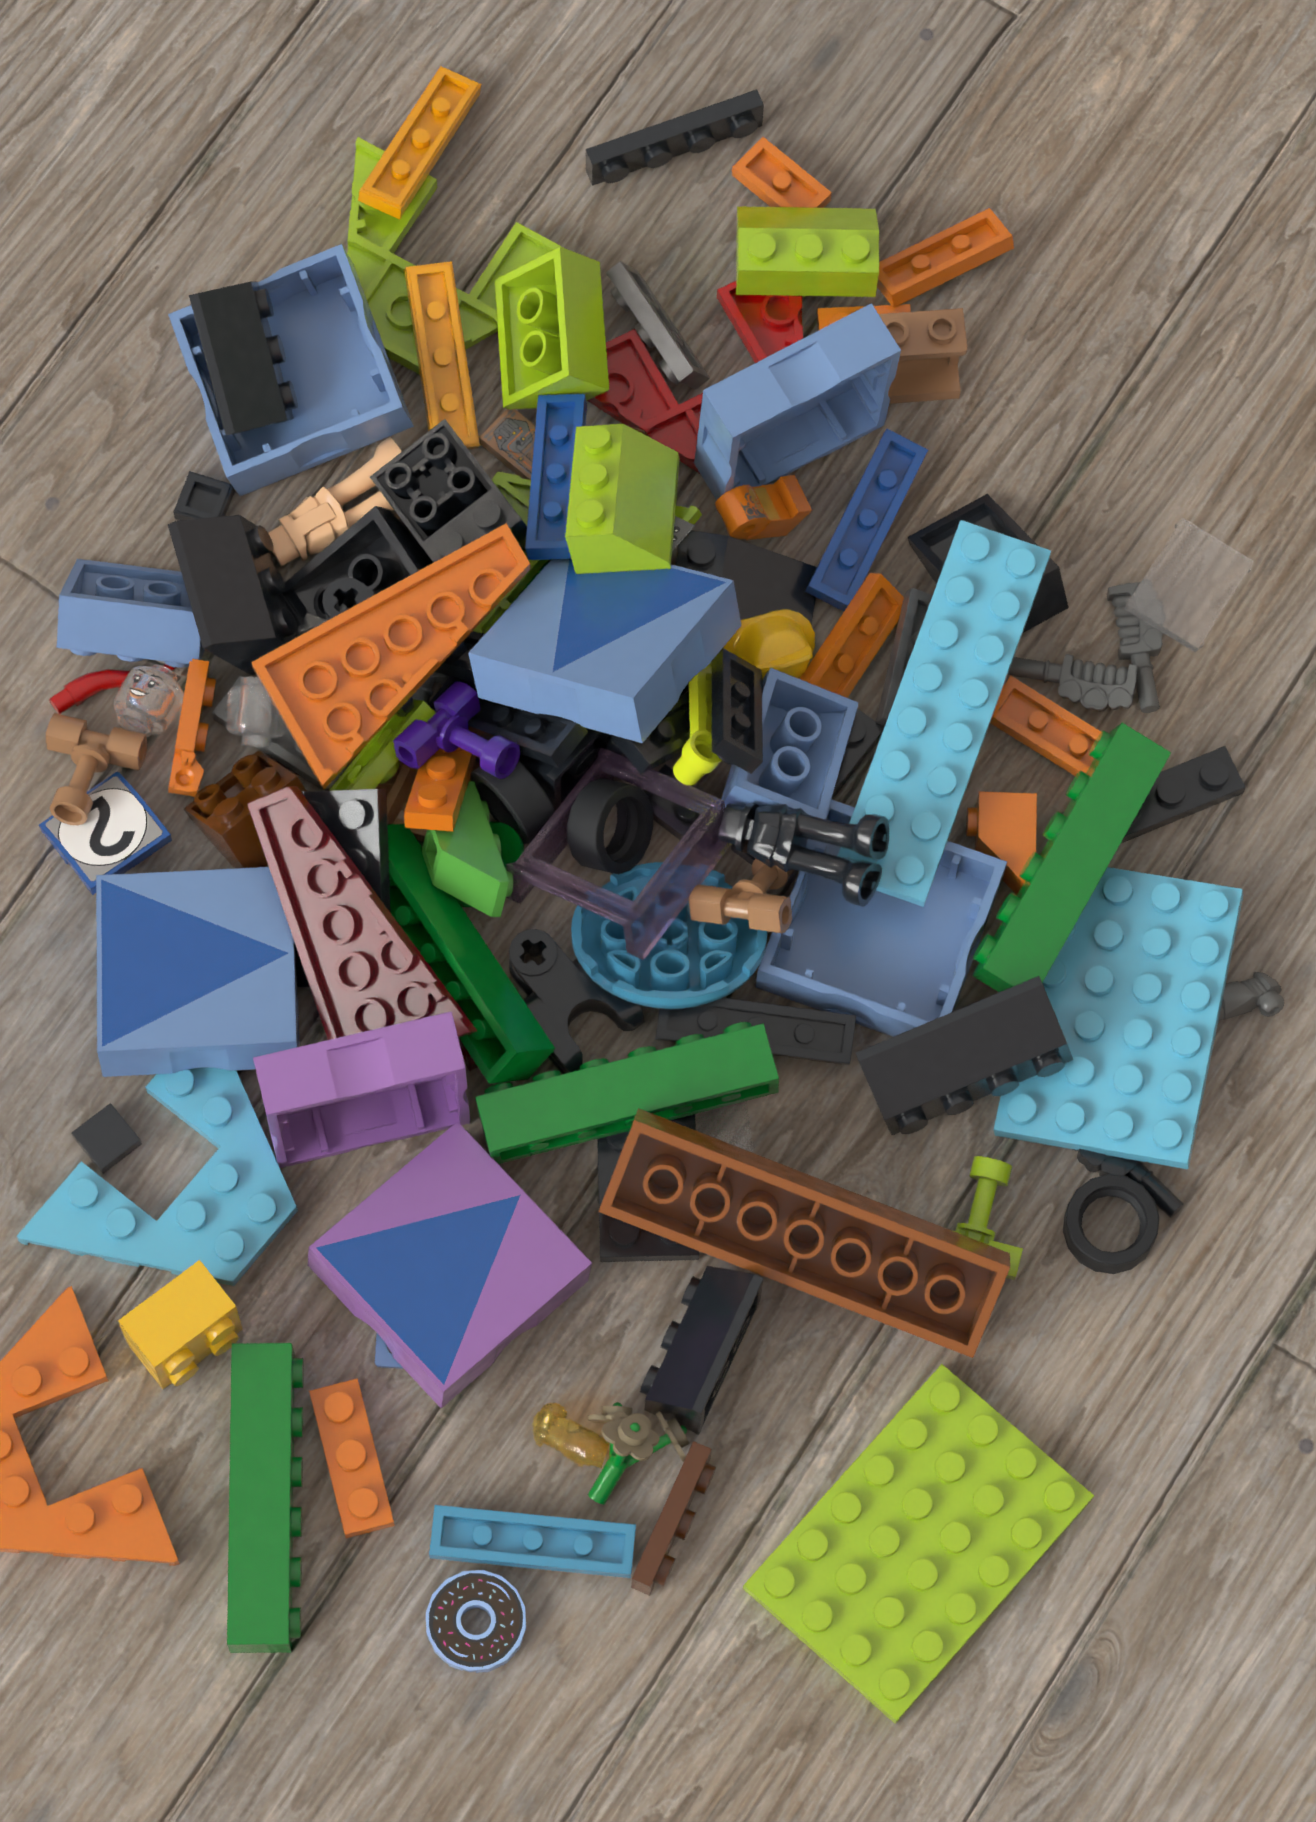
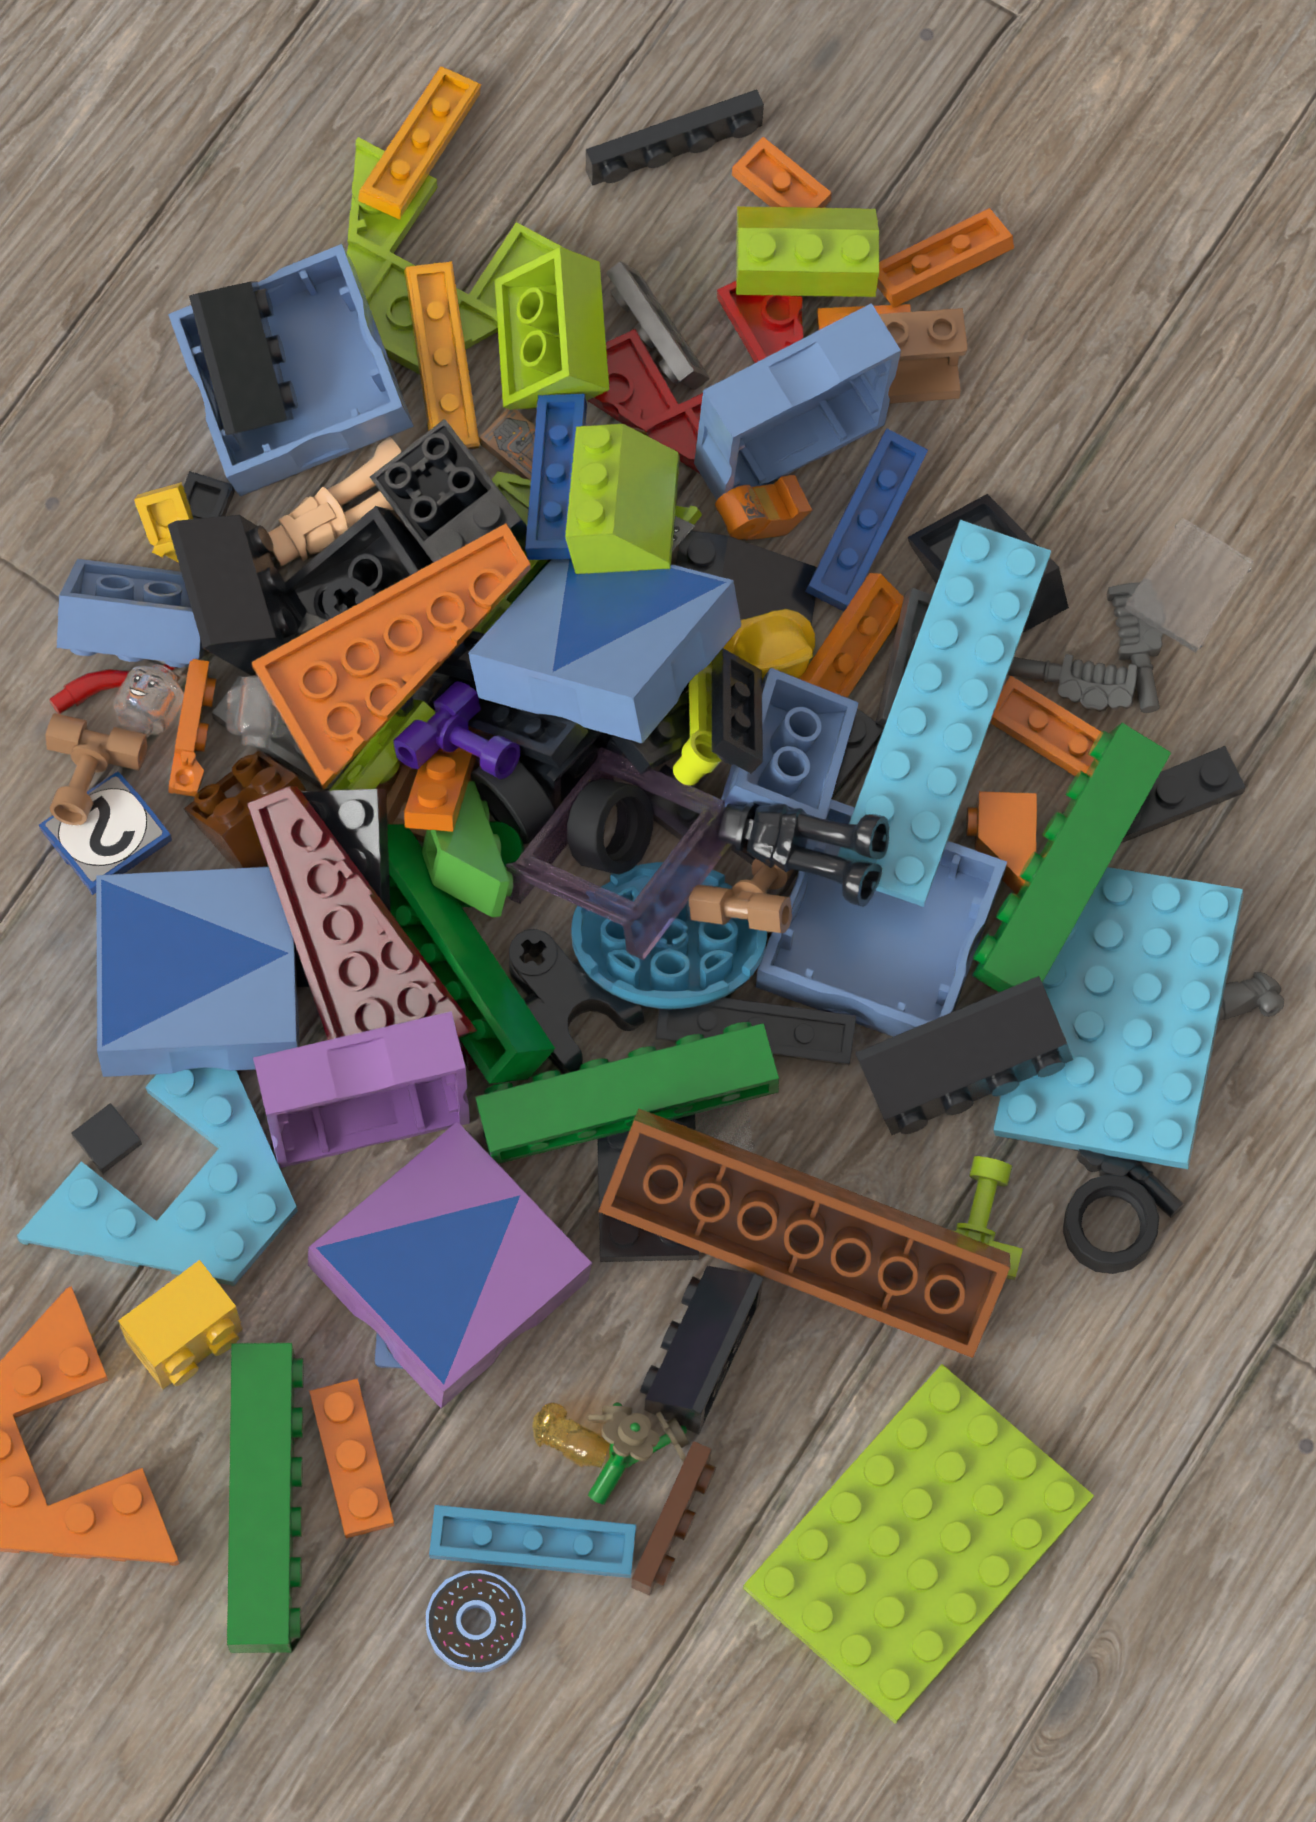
(159, 509): none -> yellow slope

